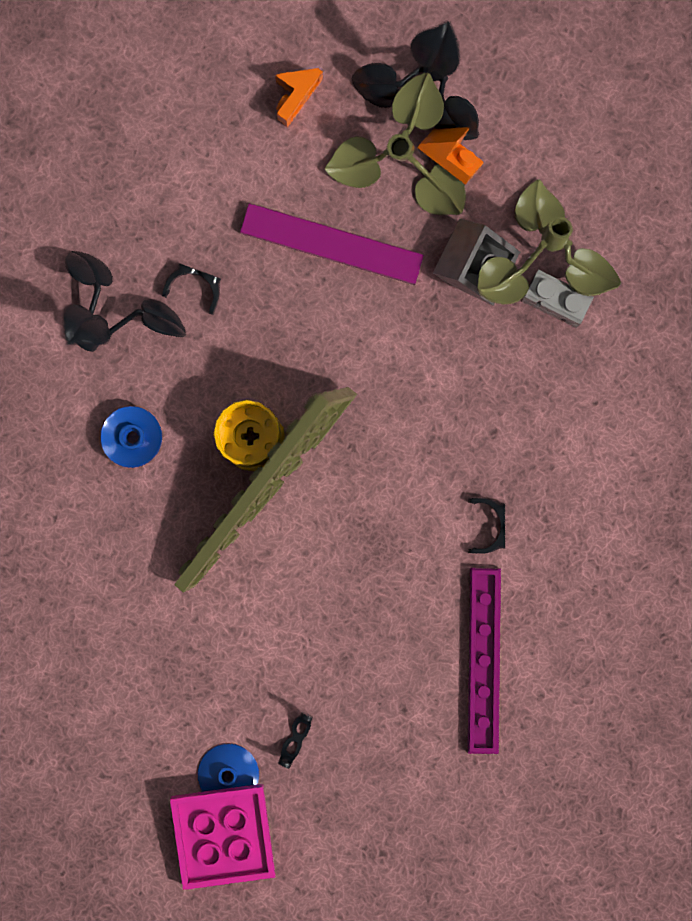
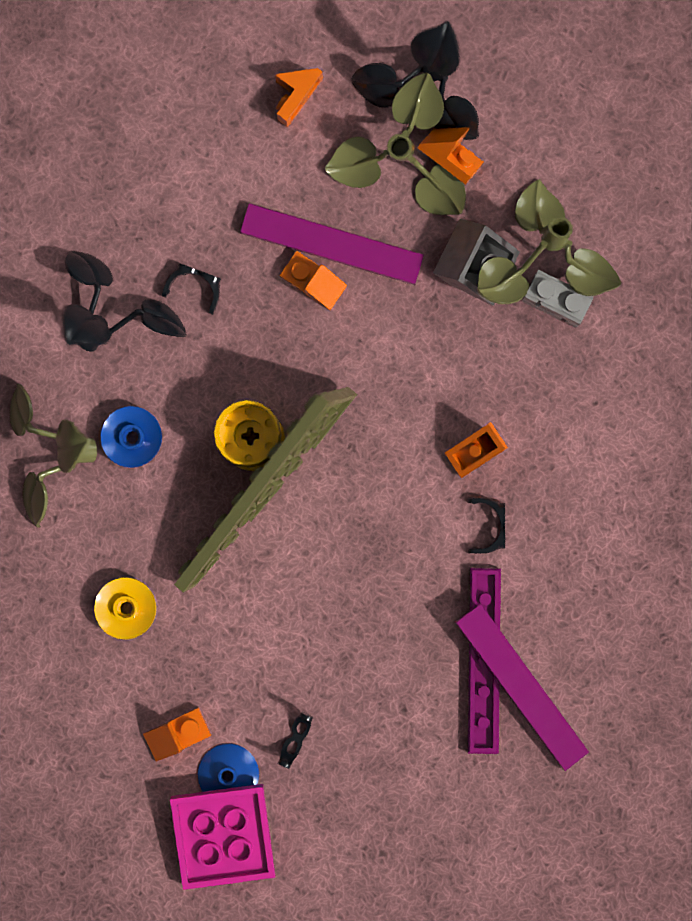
(72, 449): none -> olive plant
(109, 612): none -> yellow dish
(177, 734): none -> orange slope
(313, 280): none -> orange slope
(476, 450): none -> orange slope
(521, 687): none -> magenta tile

